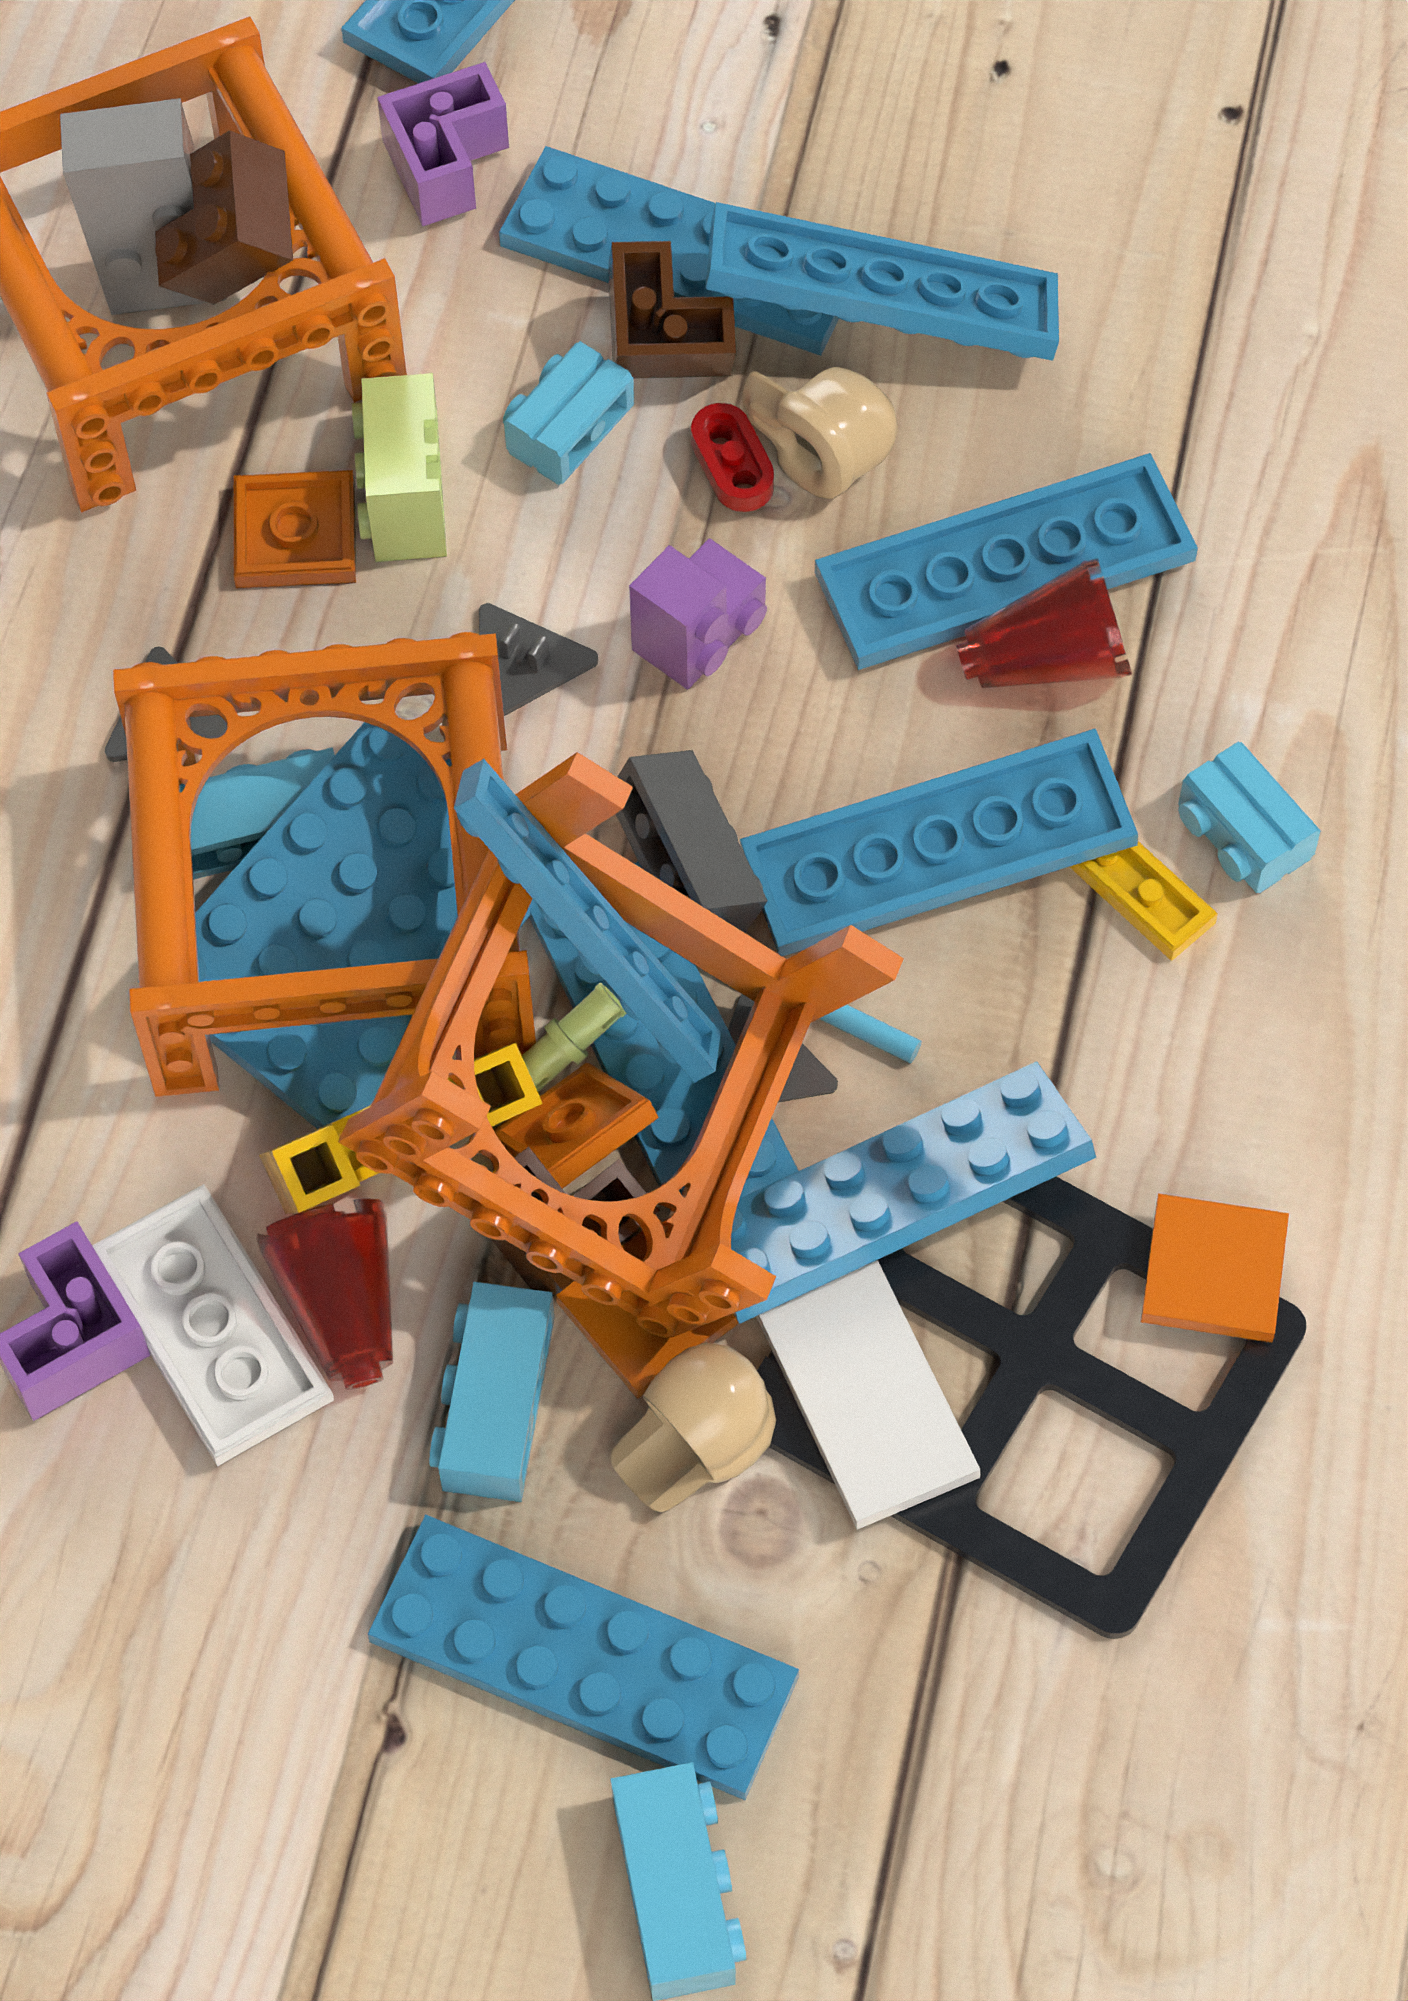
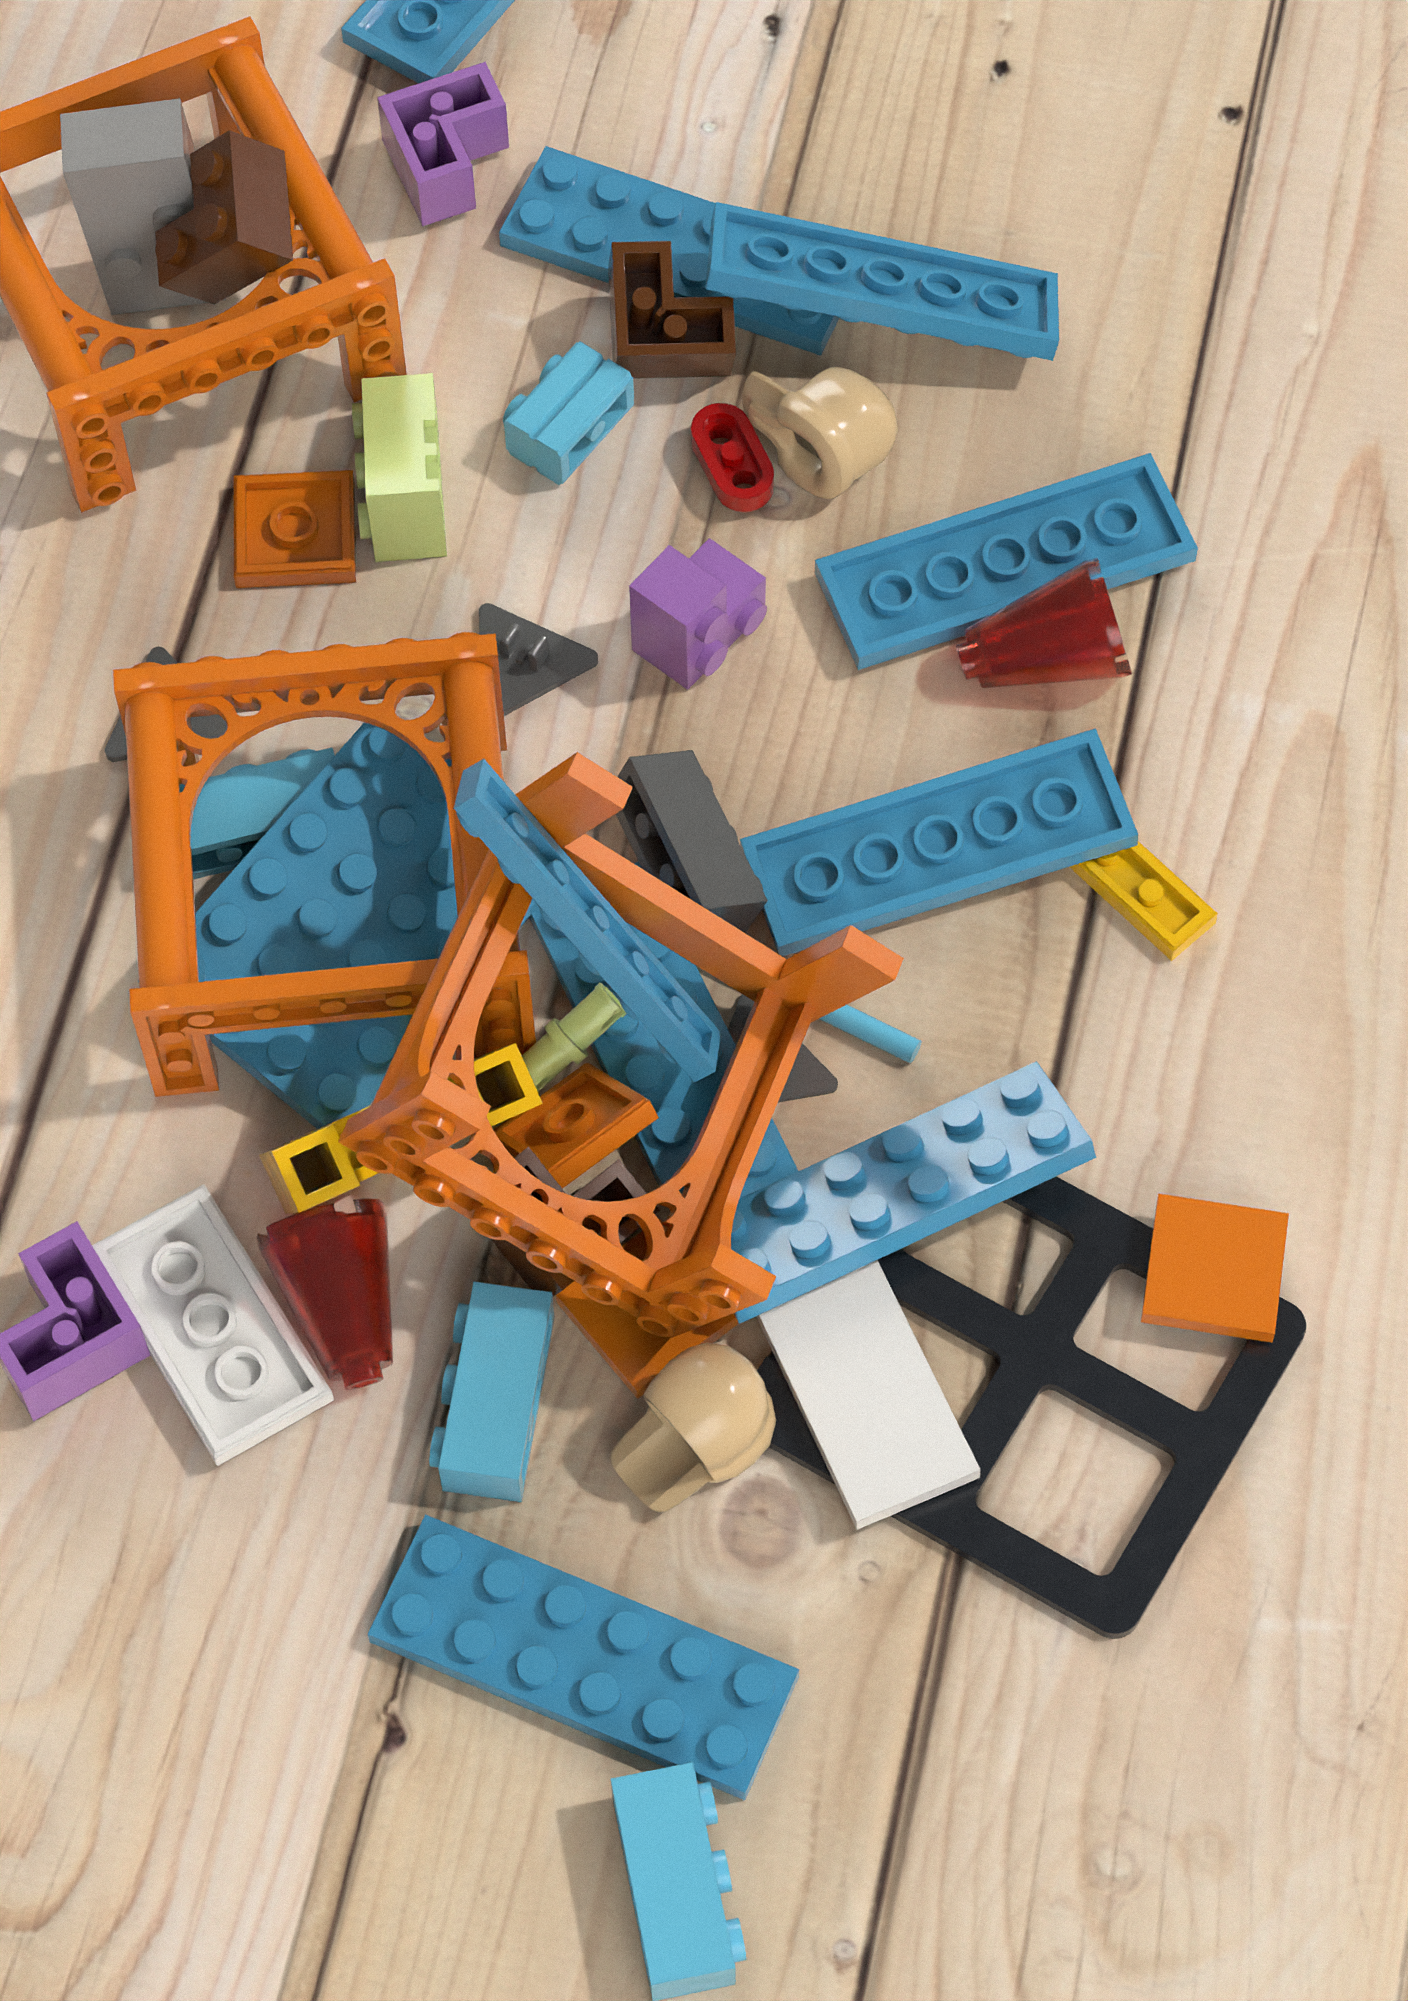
(1247, 818): medium azure brick -> none

